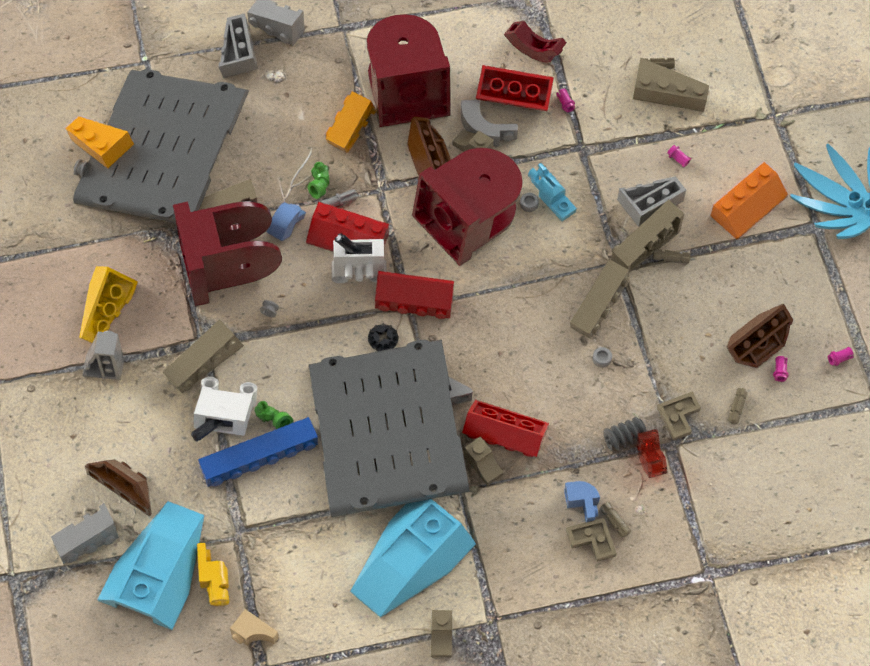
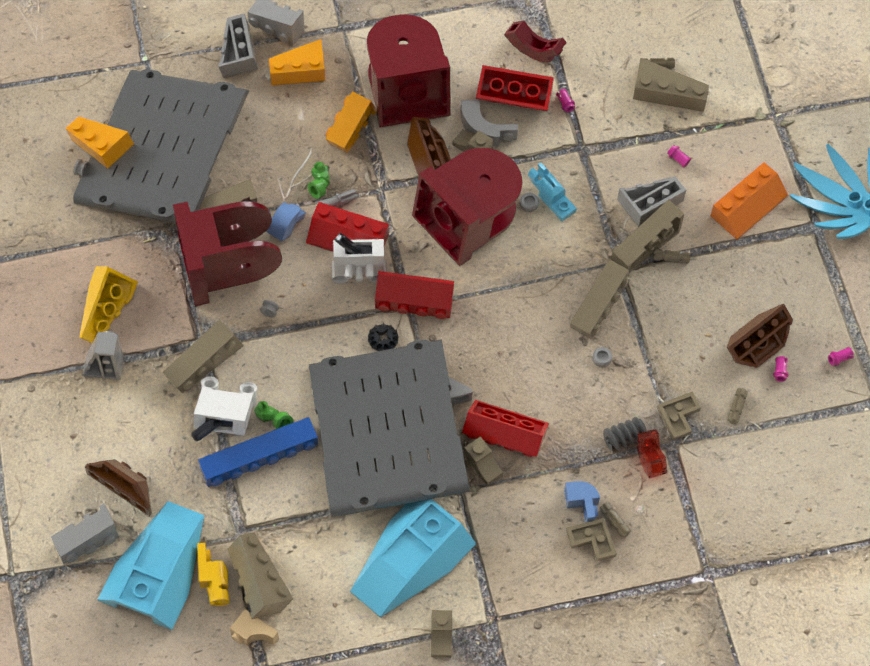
(261, 581): none -> dark tan wedge
(298, 65): none -> light orange wedge

